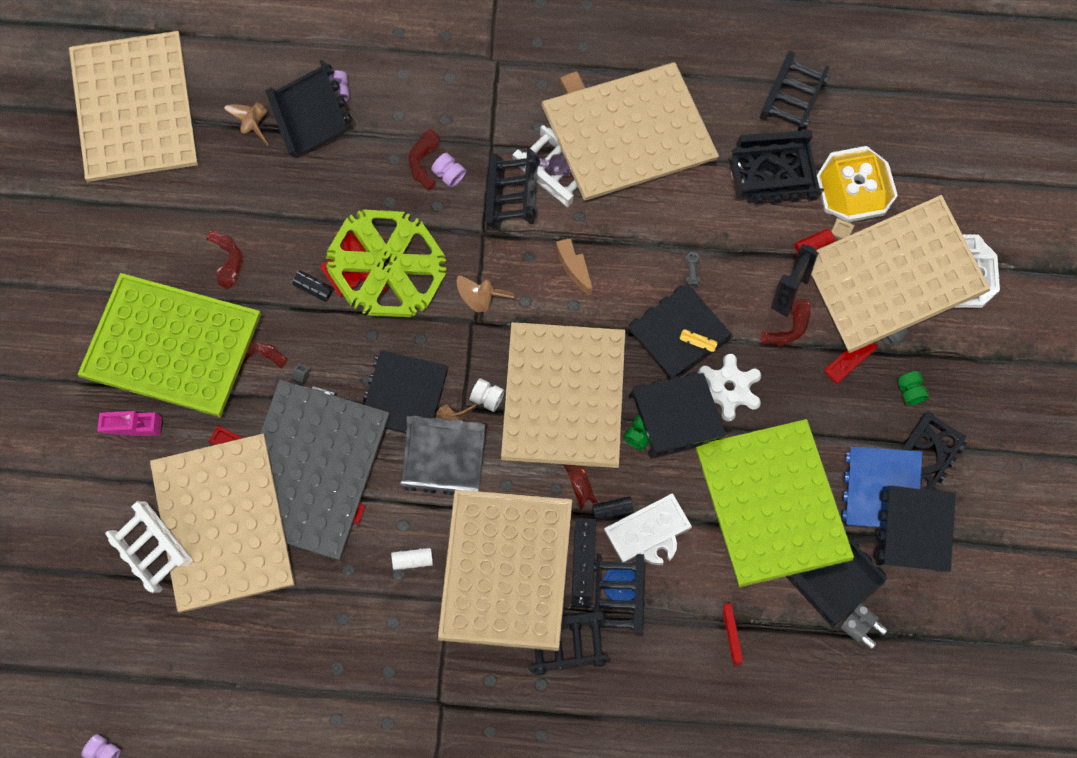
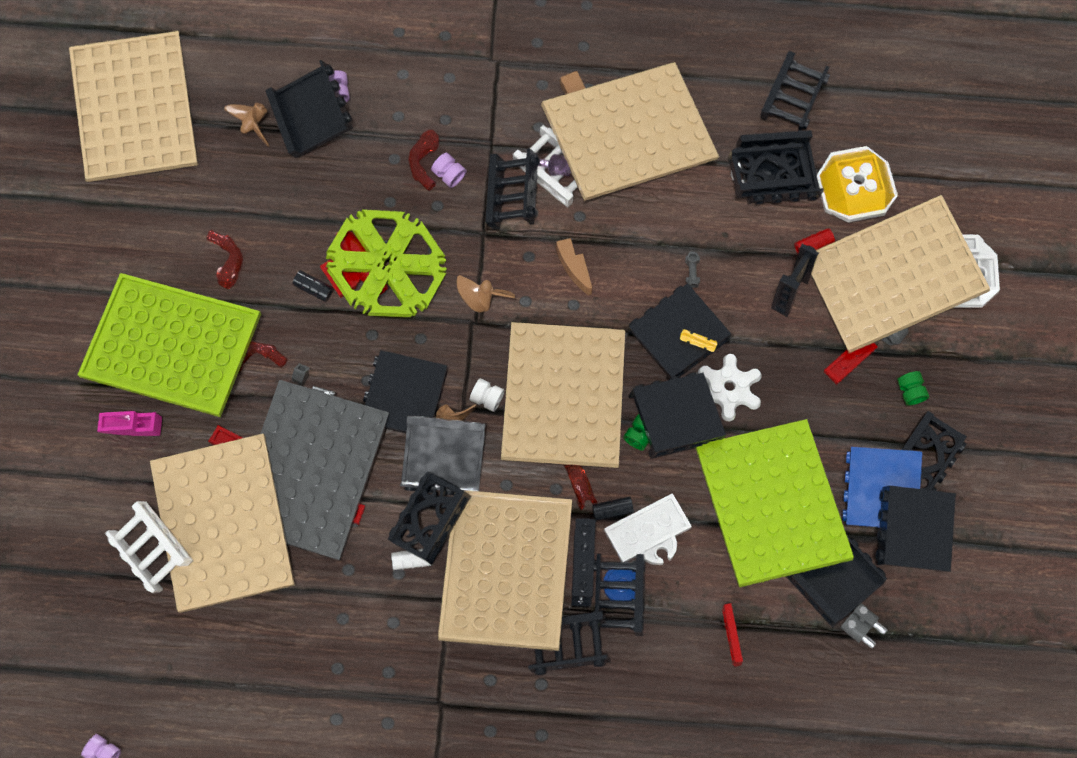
(418, 502): none -> black fence
(801, 313): clear red piece -> none
(842, 229): tan tile -> none

